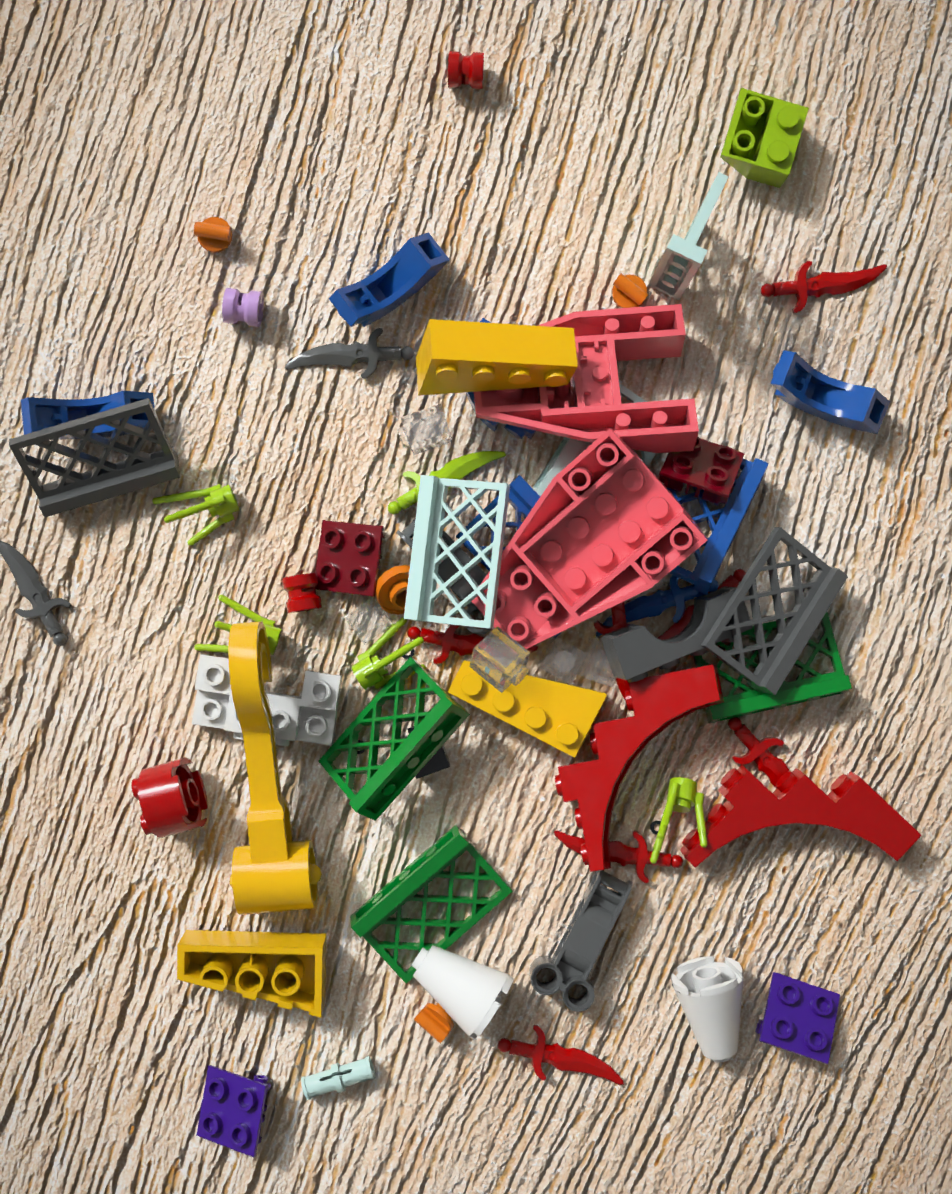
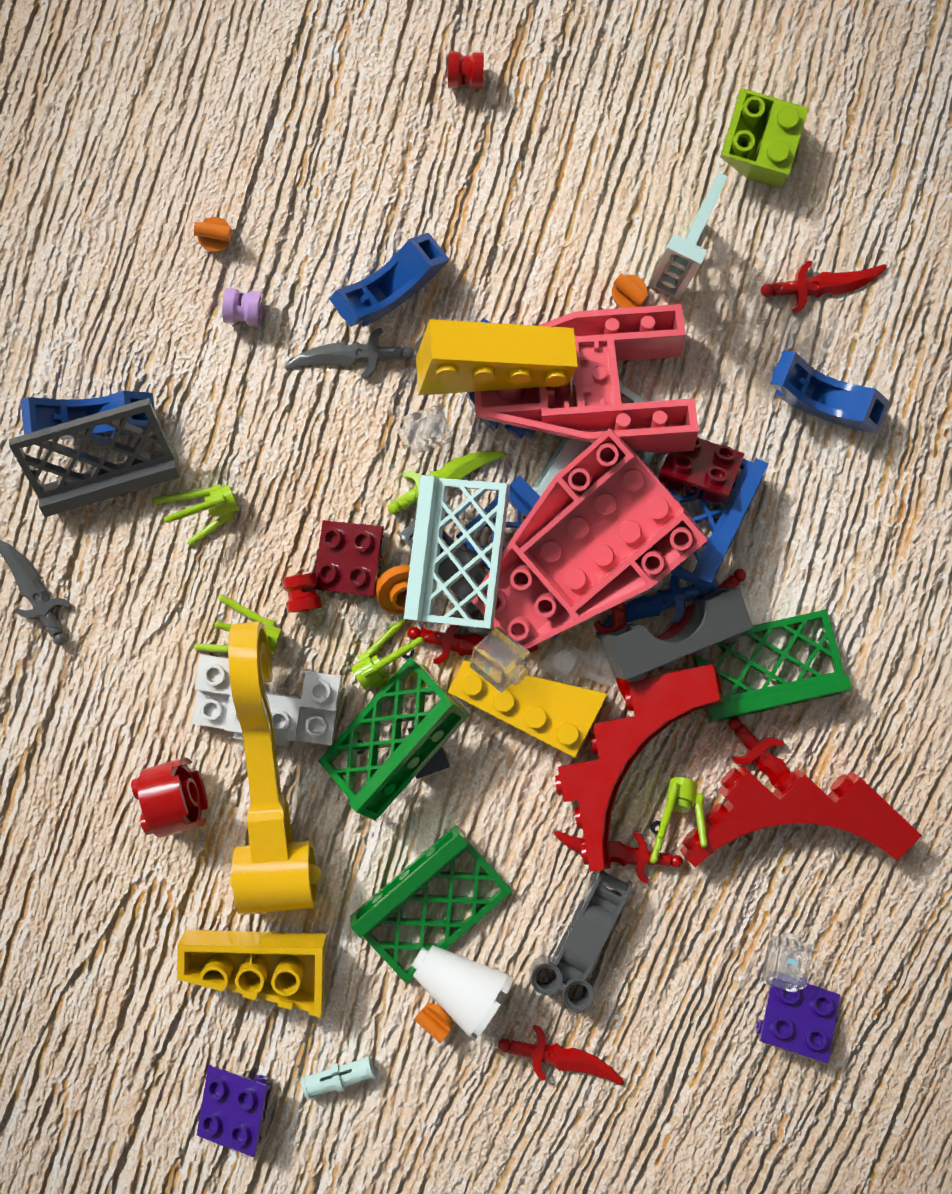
(712, 1003): white cone -> none
(787, 962): none -> clear brick
(800, 622): dark grey fence -> none

